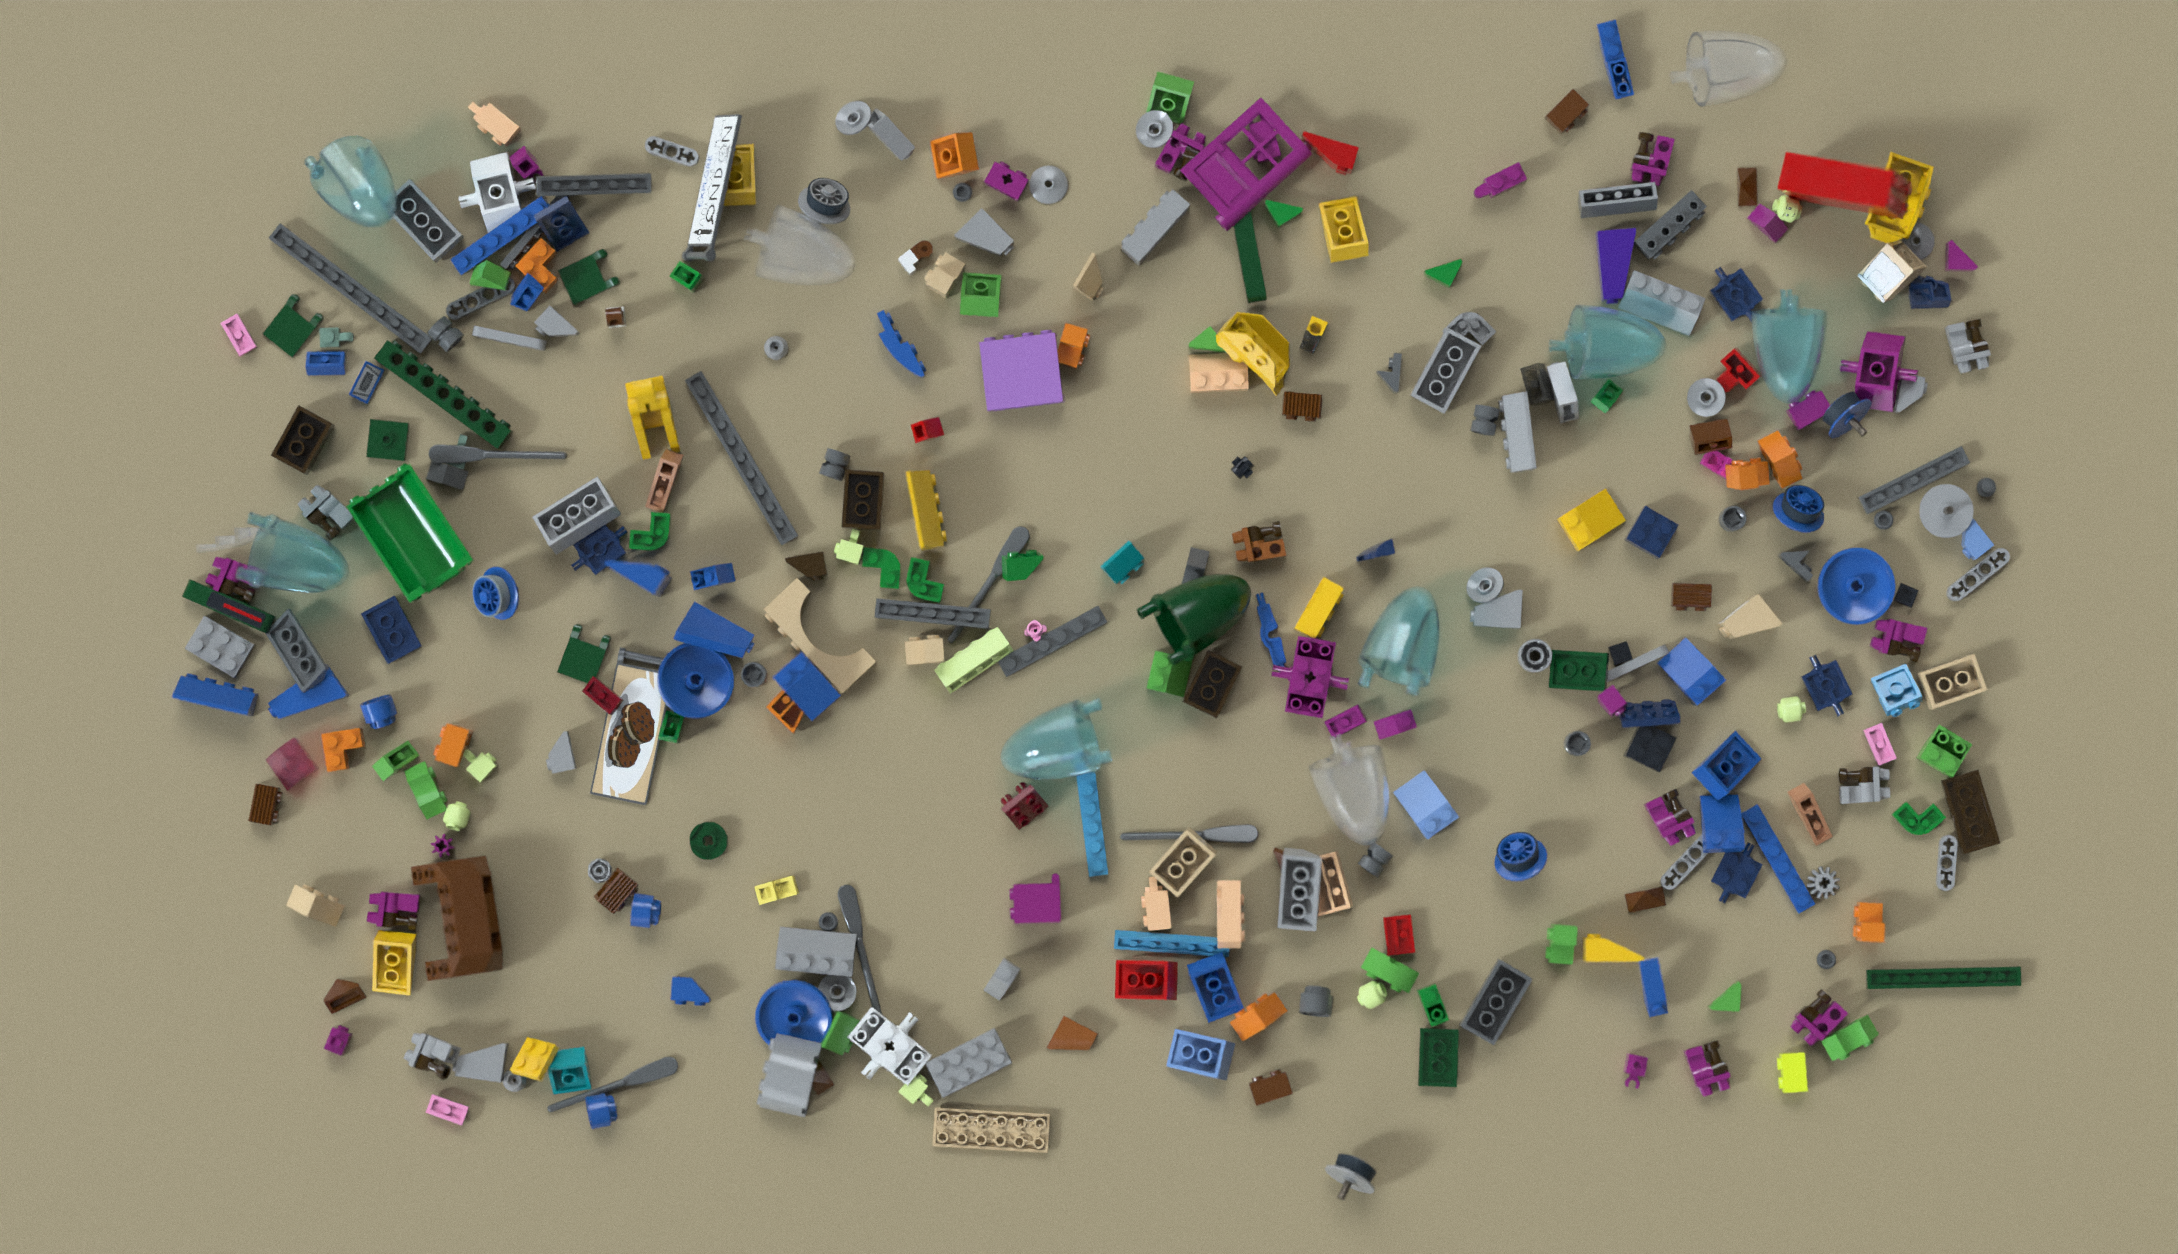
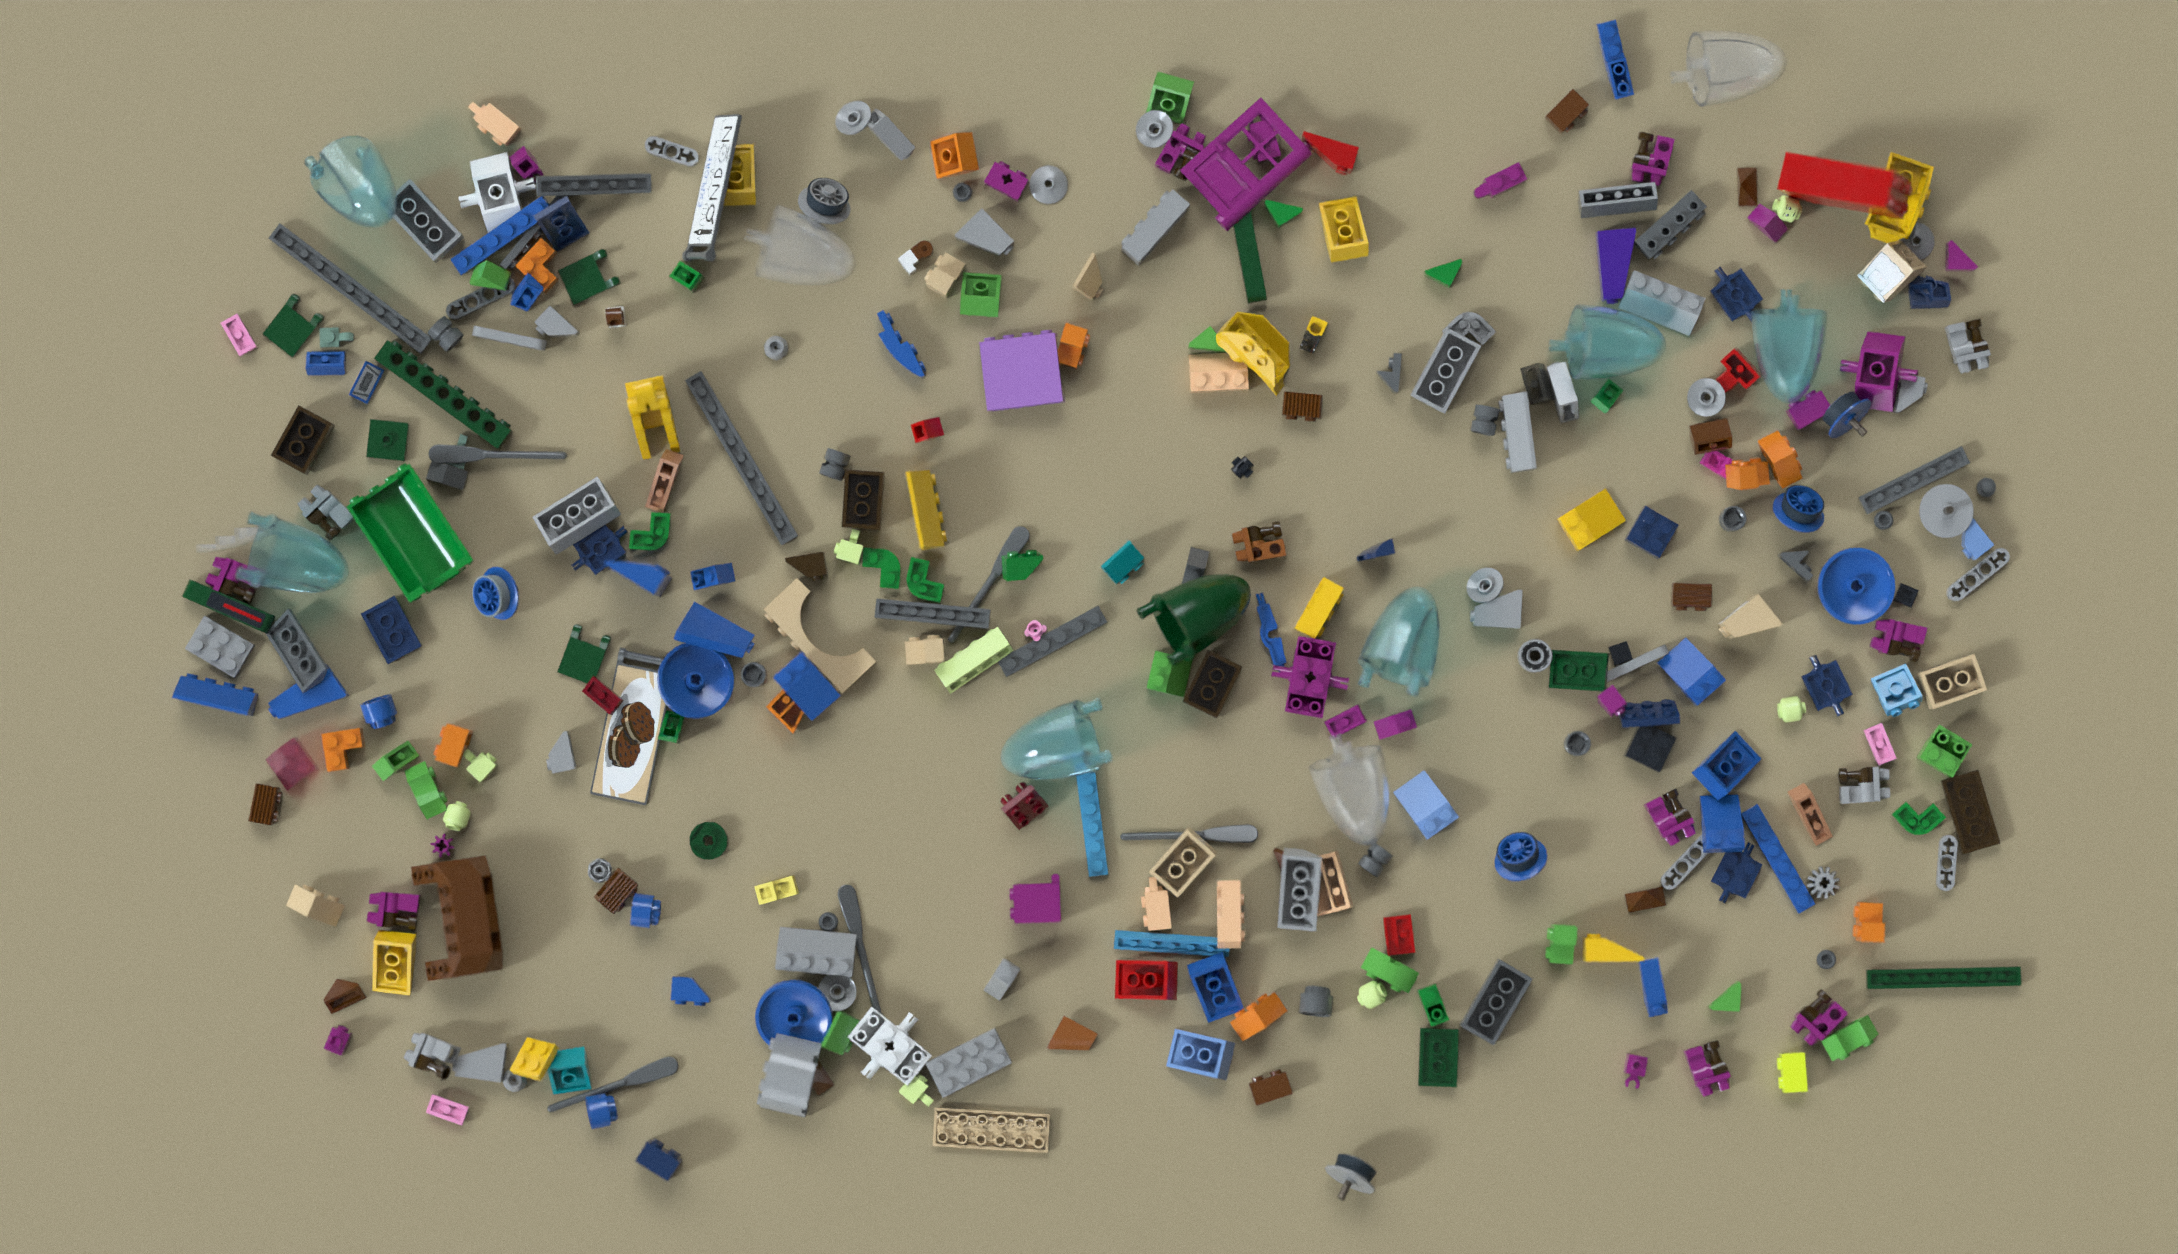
(659, 1159): none -> dark blue brick

